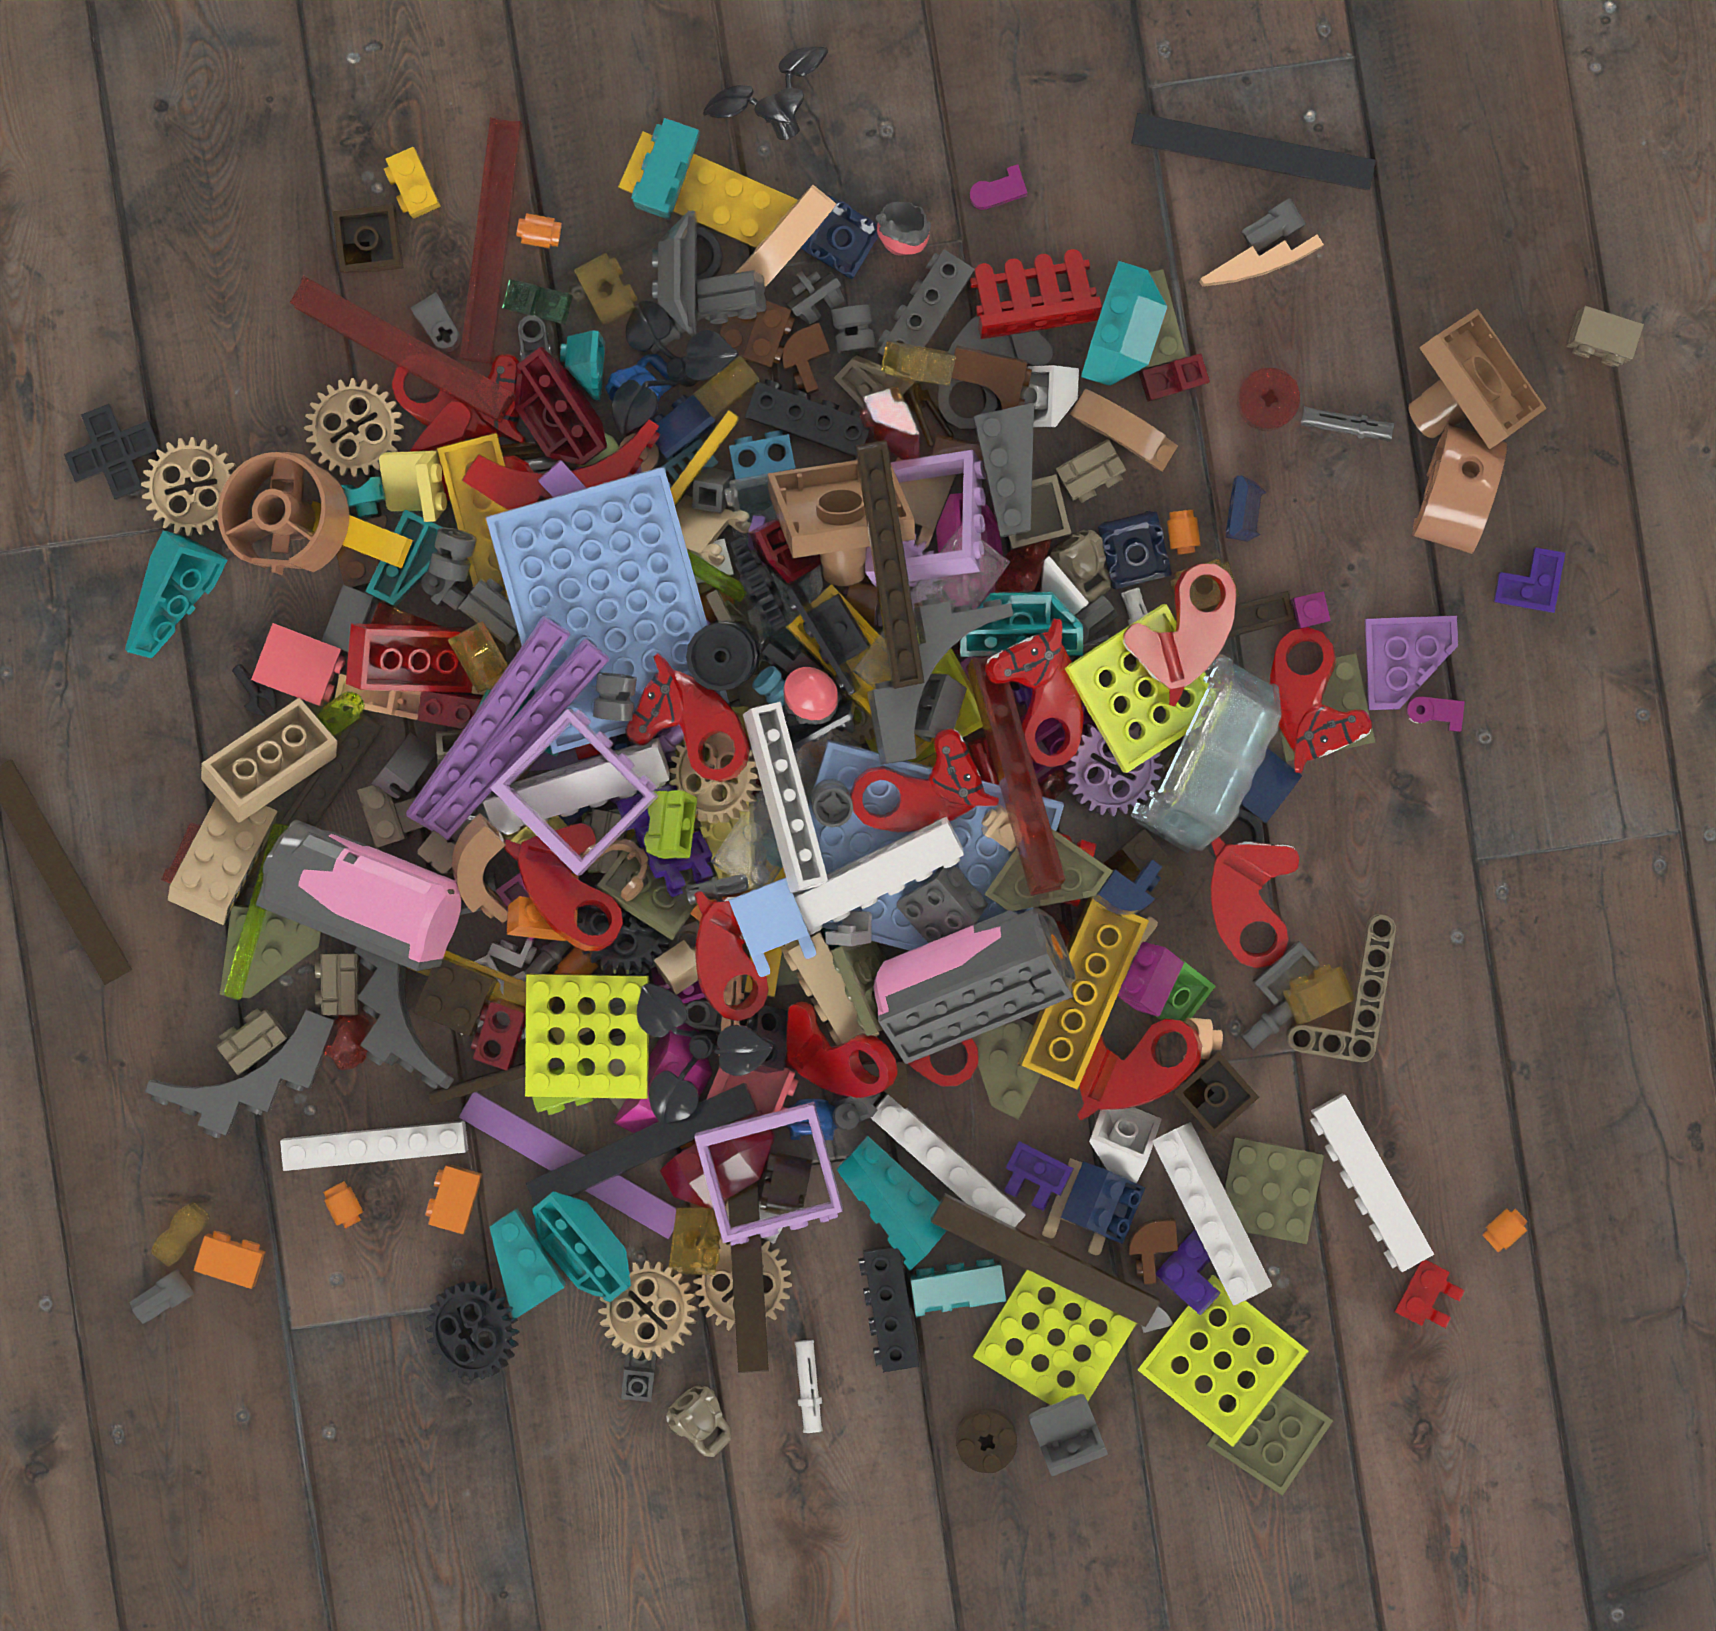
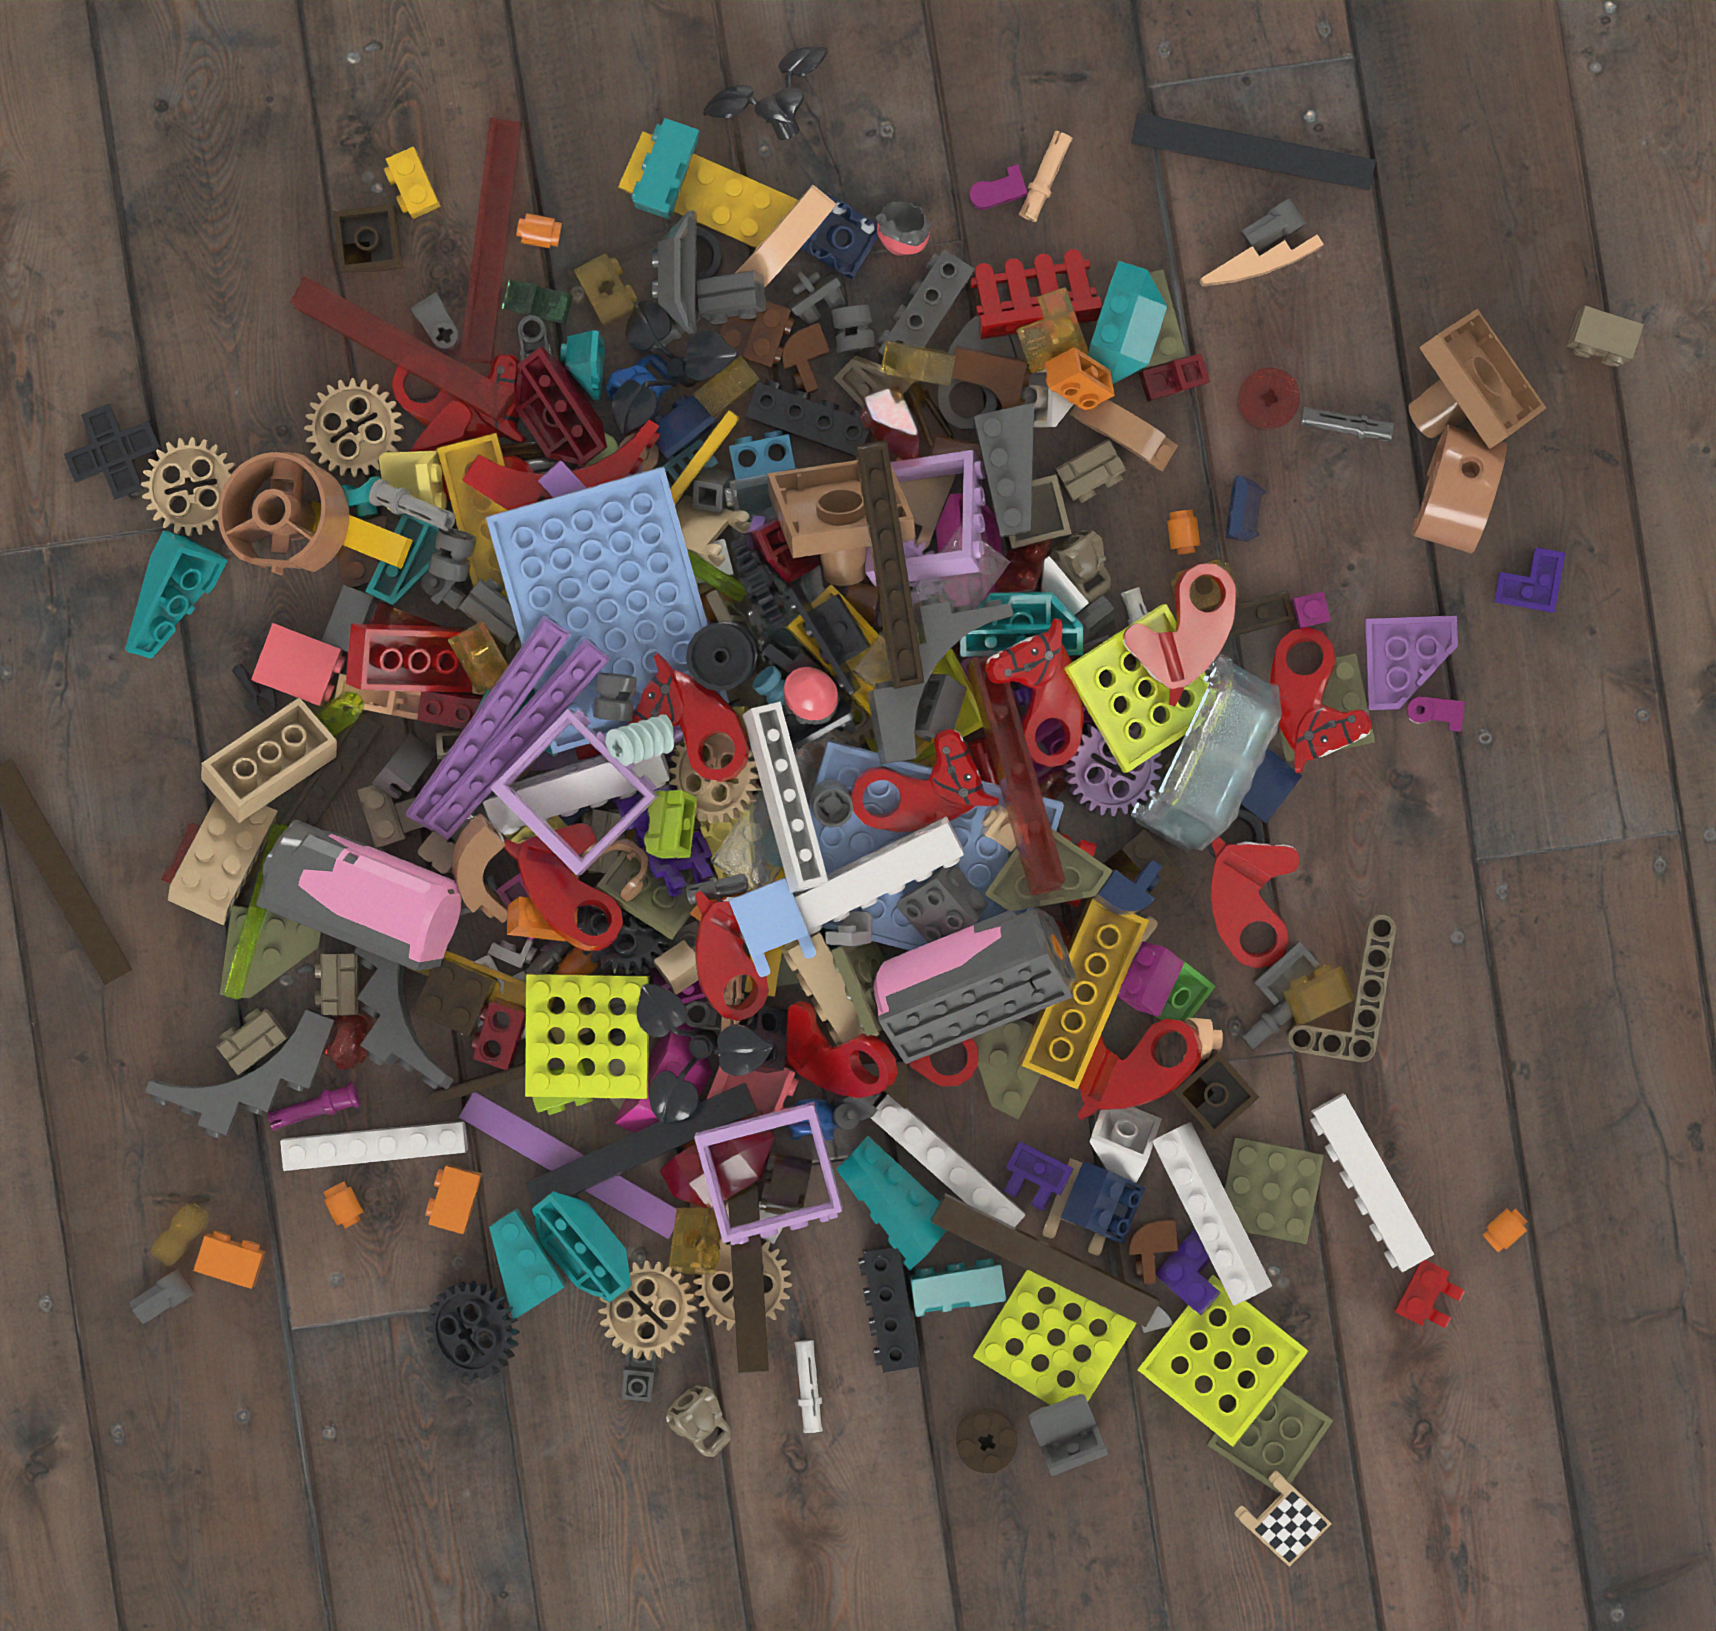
(327, 1103): none -> magenta pin
(401, 501): none -> light grey pin
(641, 740): none -> light aqua piece
(1040, 188): none -> light nougat pin
(1054, 333): none -> clear yellow brick
(1079, 379): none -> orange brick
(1135, 549): dark blue slope -> none
(1288, 1523): none -> flag

